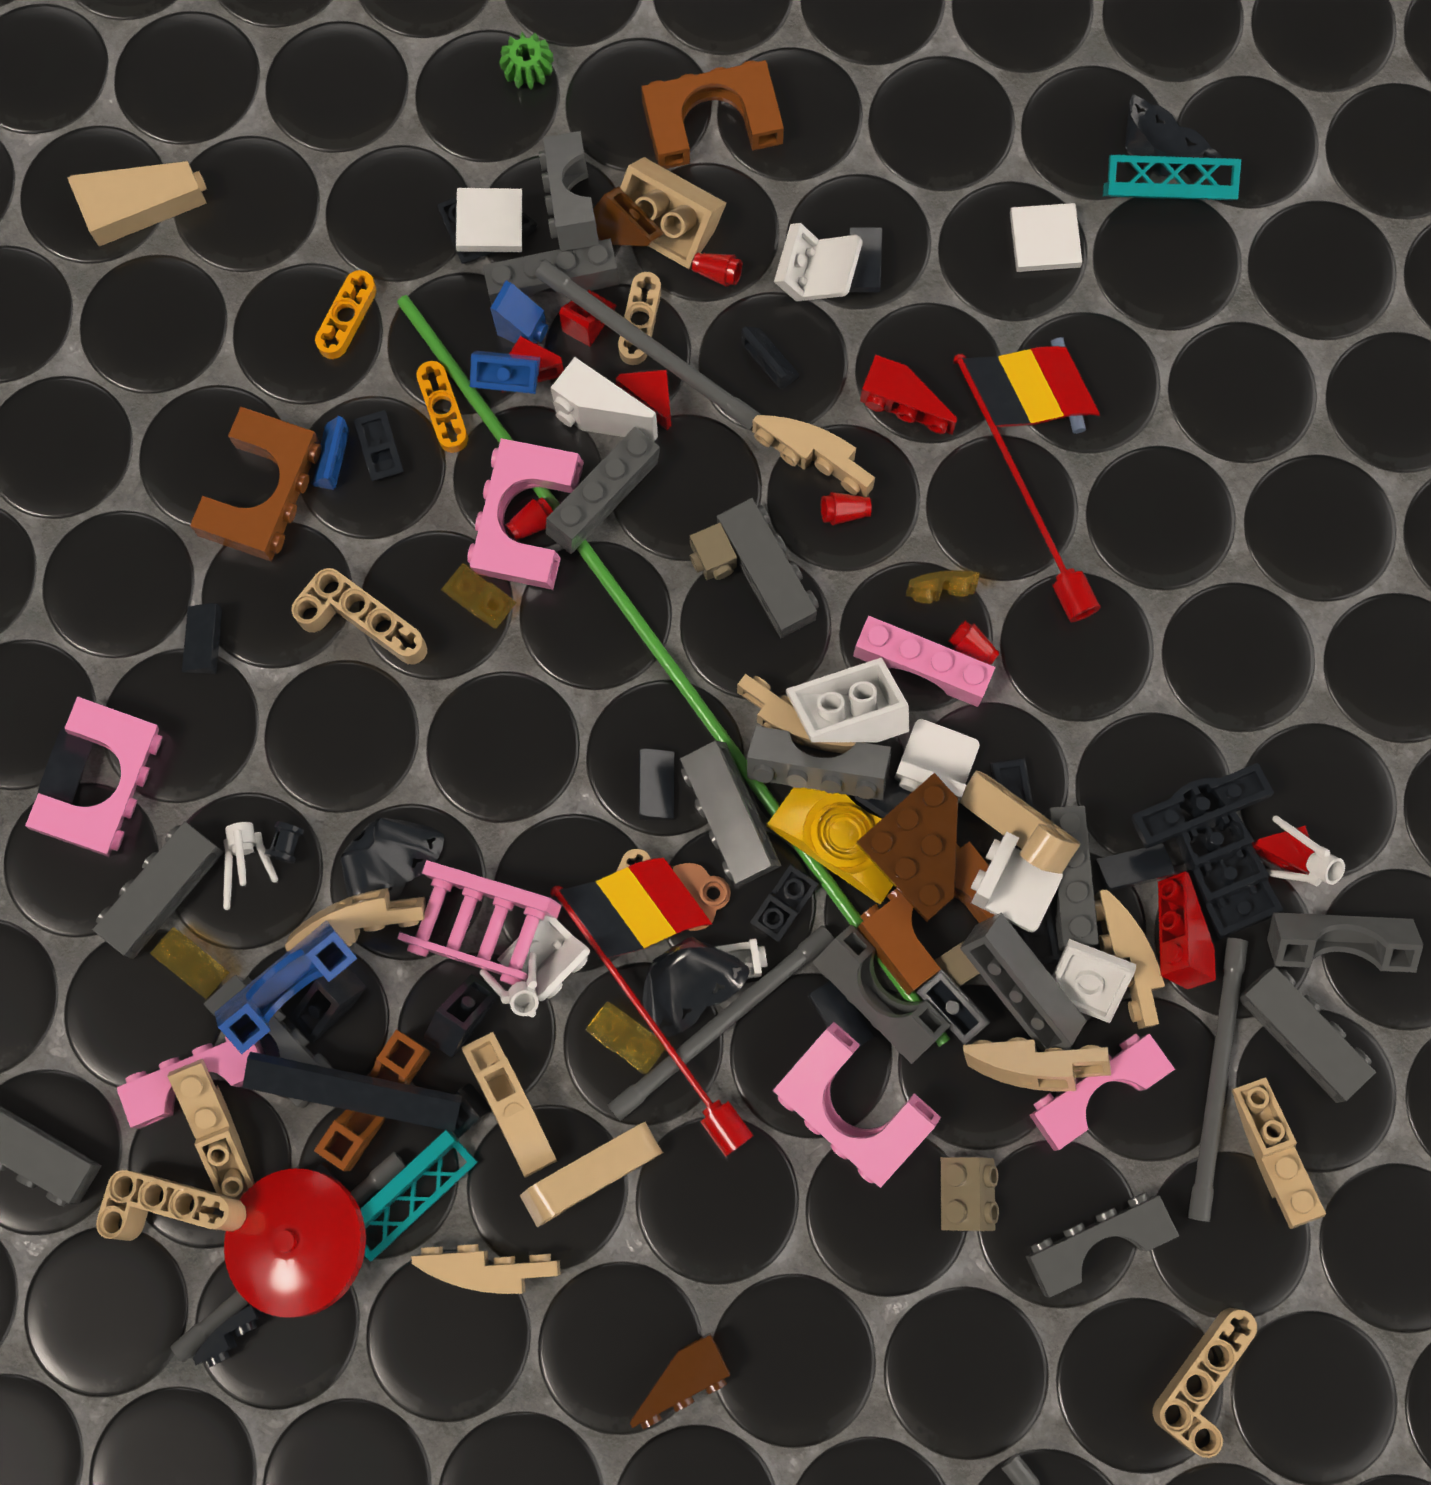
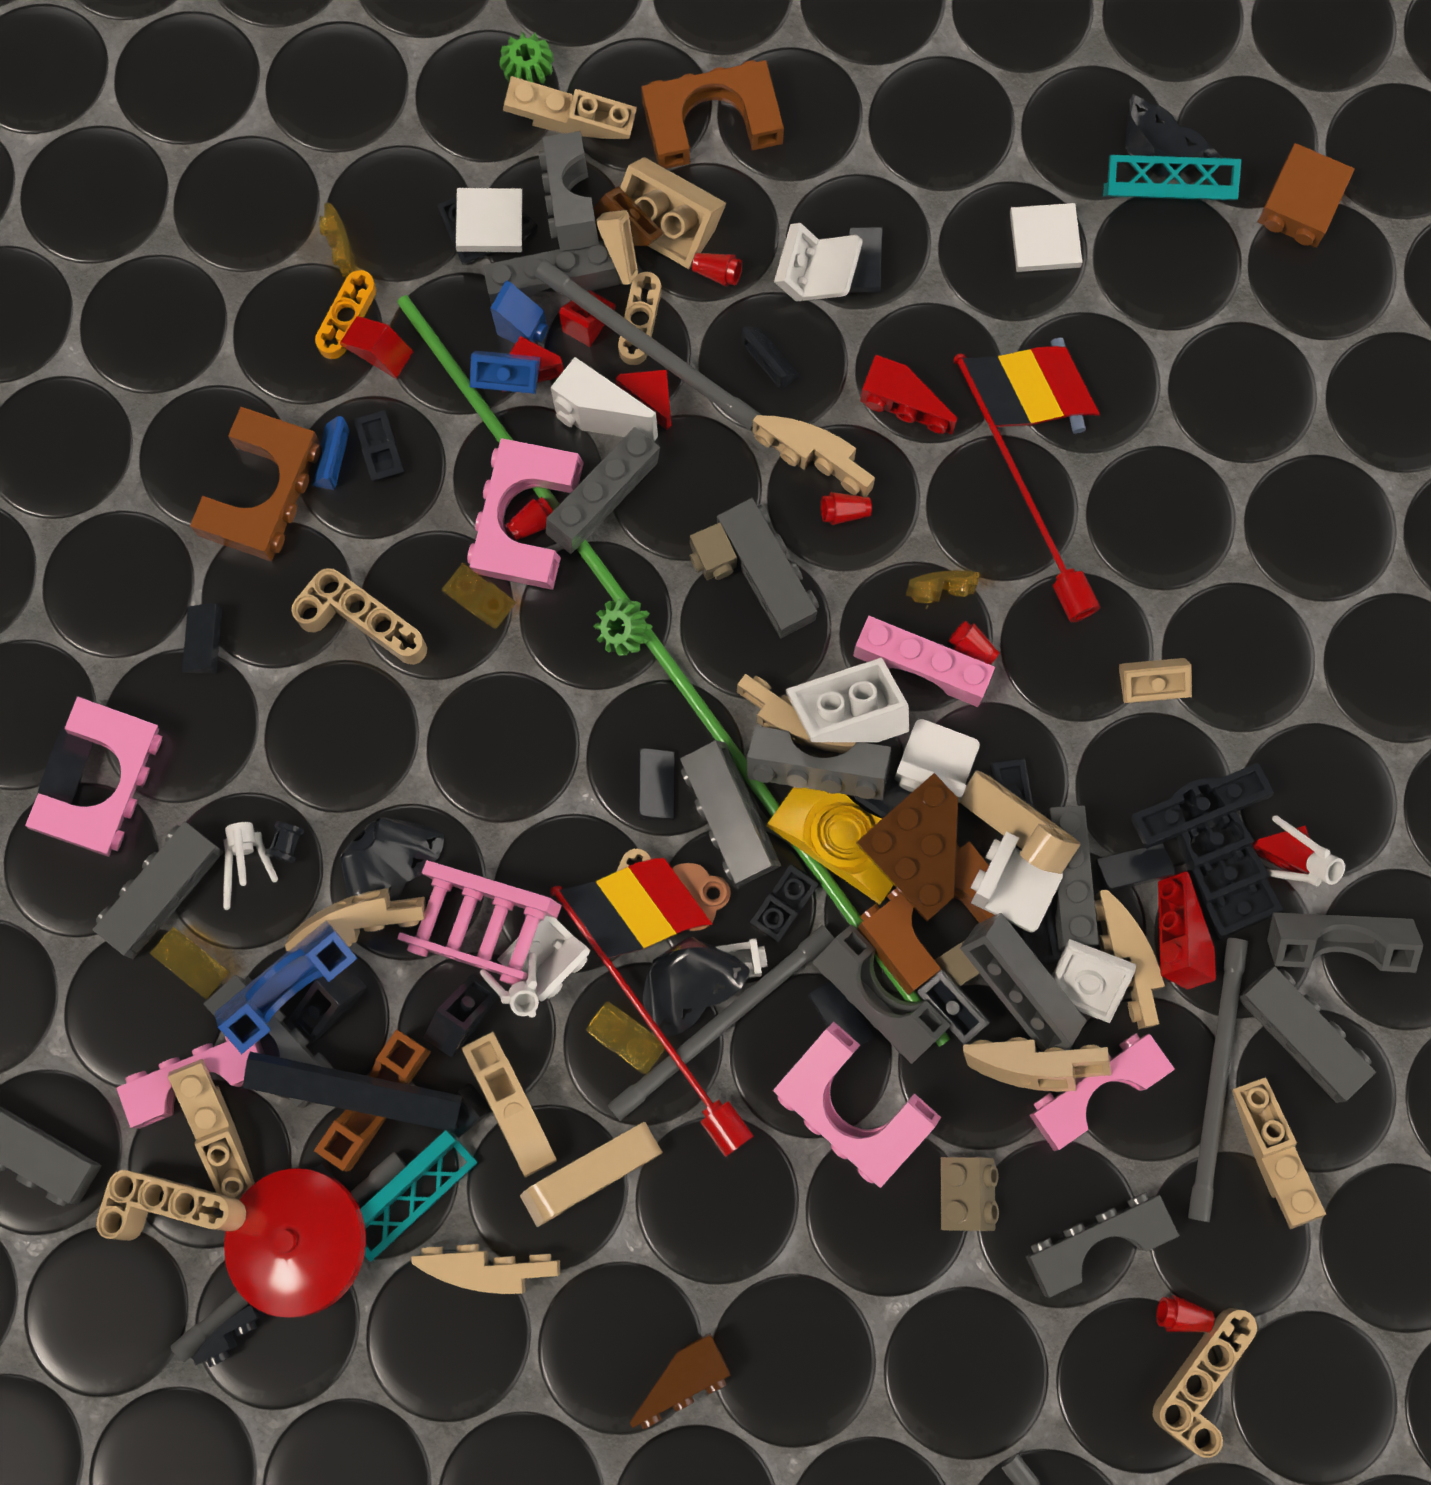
(135, 198): tan slope -> none
(335, 233): none -> clear yellow slope
(377, 345): none -> red slope
(443, 383): light orange beam -> none
(569, 112): none -> tan slope
(611, 627): none -> bright green gear
(618, 239): none -> tan slope
(1156, 680): none -> tan slope
(1183, 1316): none -> red cone
(1305, 195): none -> dark orange brick

